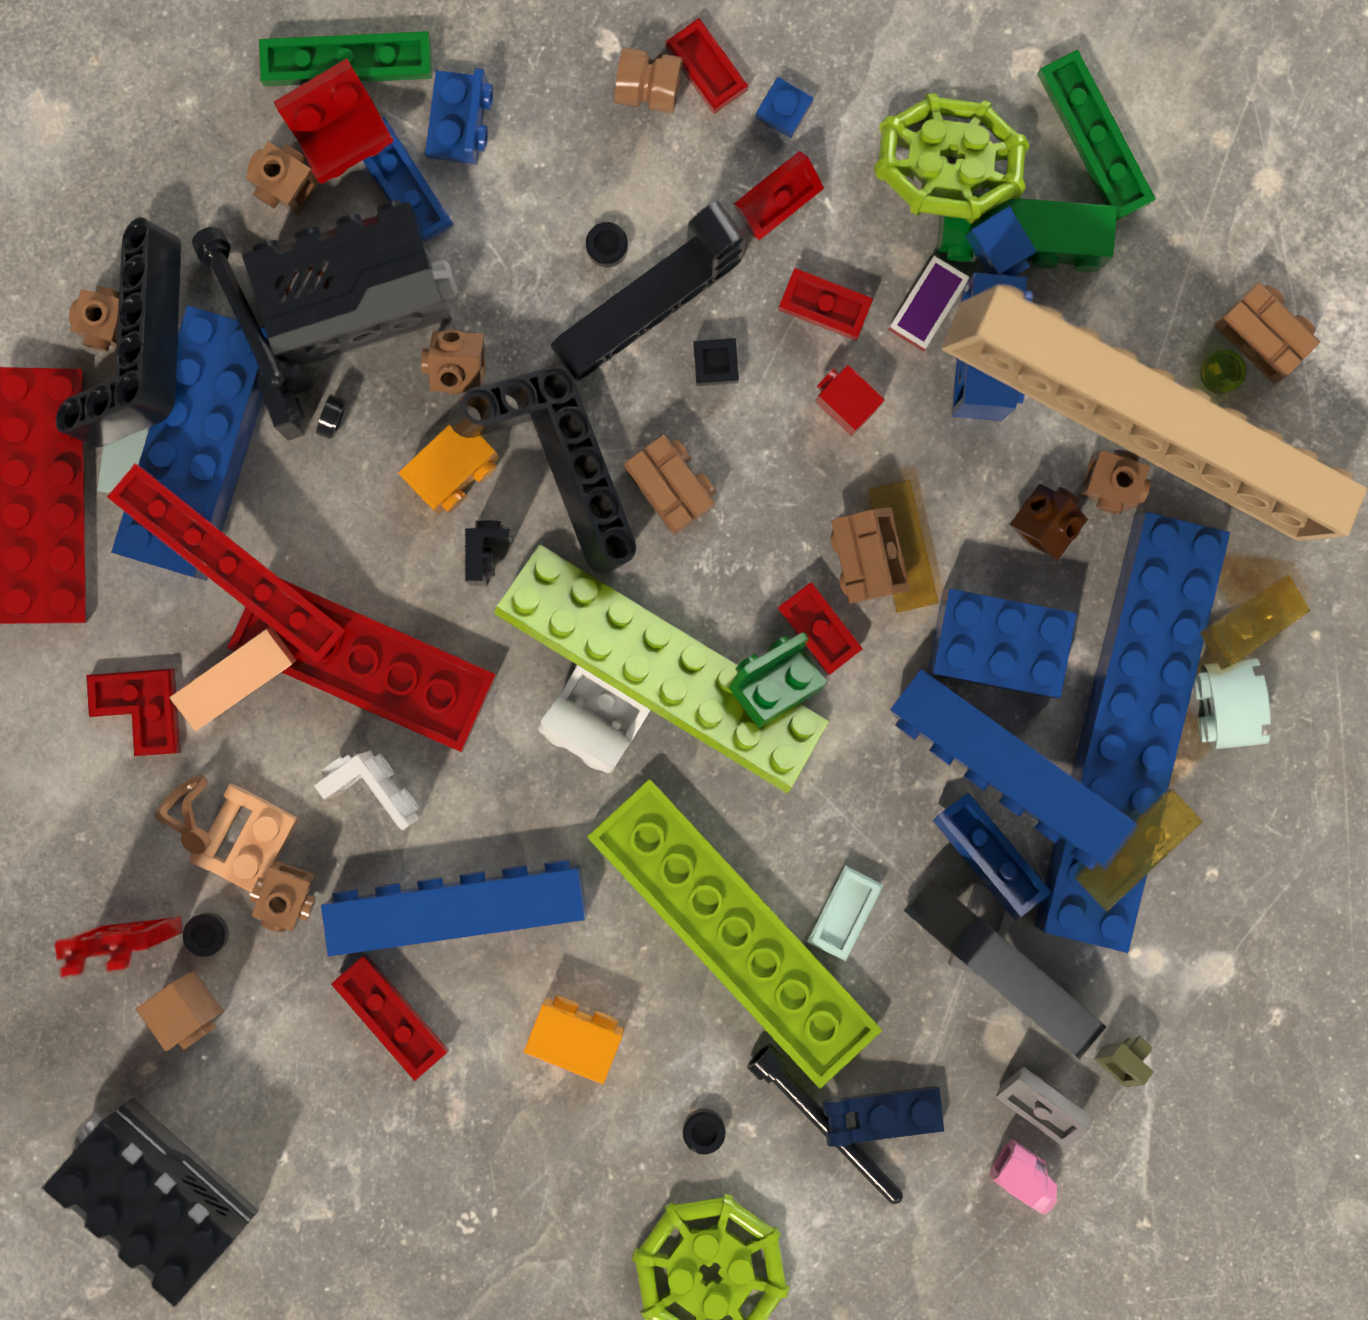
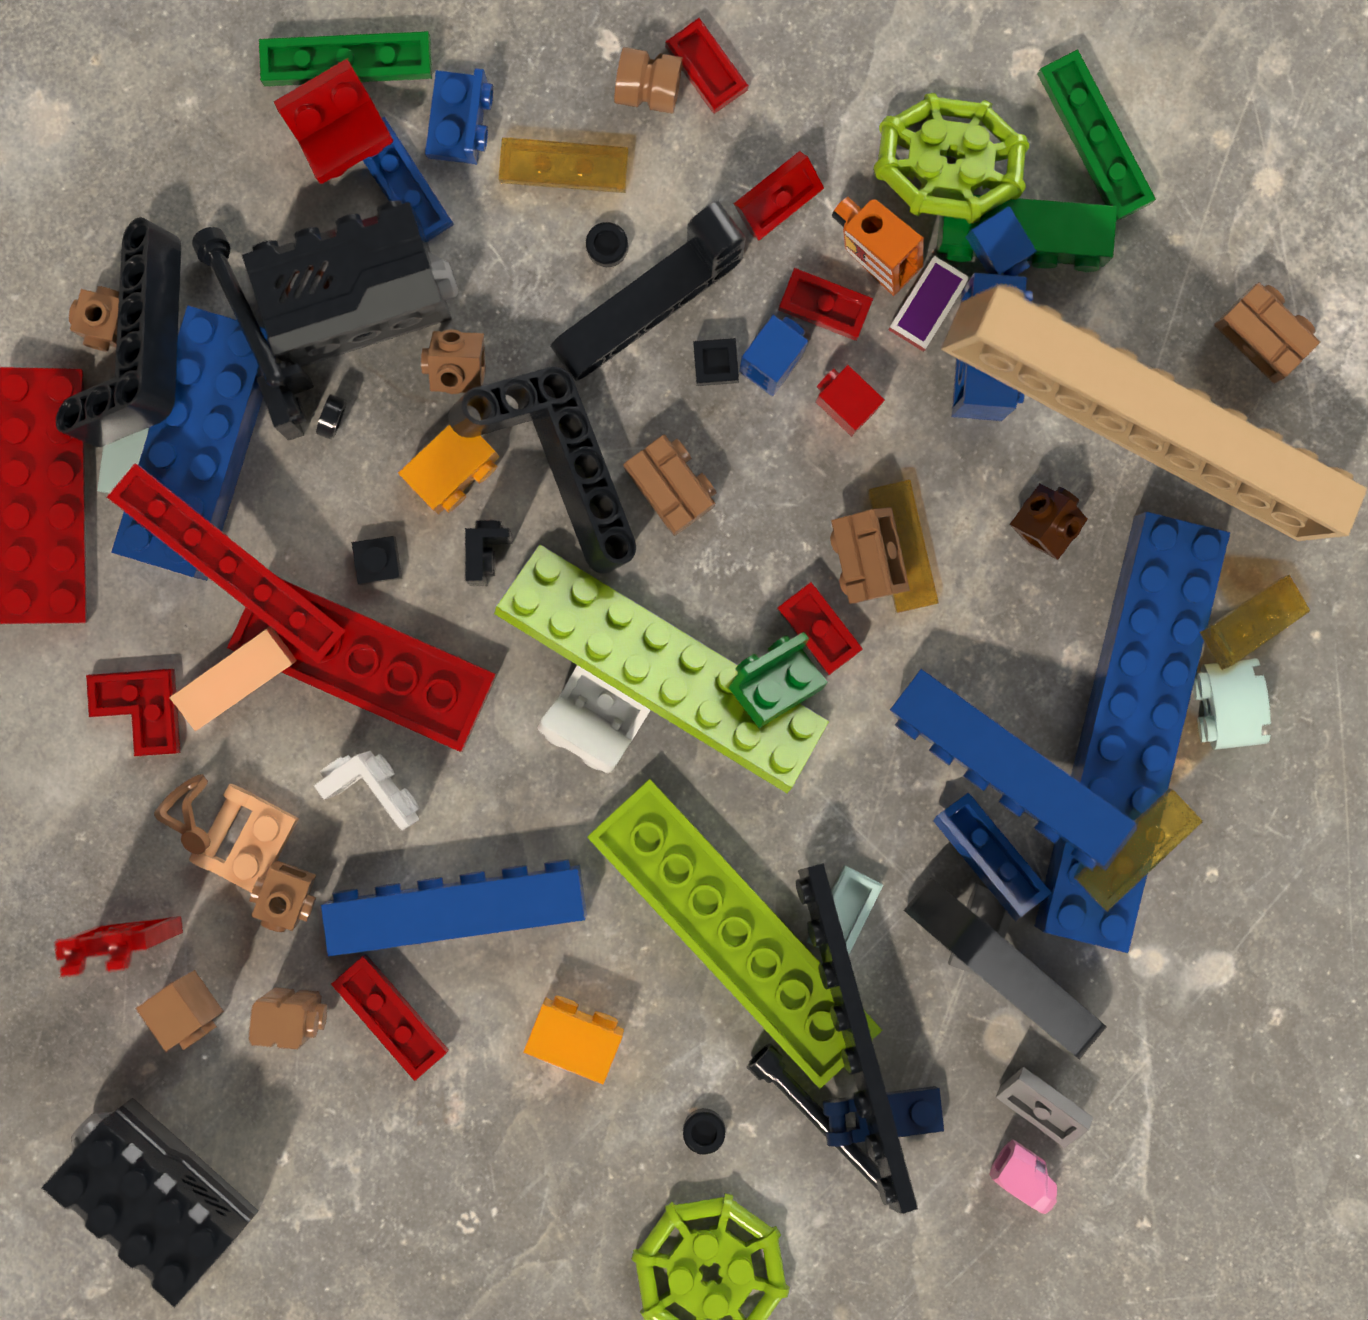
(205, 934): black tile -> none
(281, 177): medium nougat brick -> none
(286, 1018): none -> medium nougat brick
(376, 560): none -> black plate
(563, 165): none -> clear yellow tile
(774, 354): none -> blue brick
(784, 107): blue plate -> none
(859, 1055): none -> black plate
(880, 242): none -> orange torso
(1001, 643): blue brick -> none
(1101, 483): medium nougat brick -> none
(1126, 1062): olive tile -> none
(1223, 371): clear neon green tile -> none

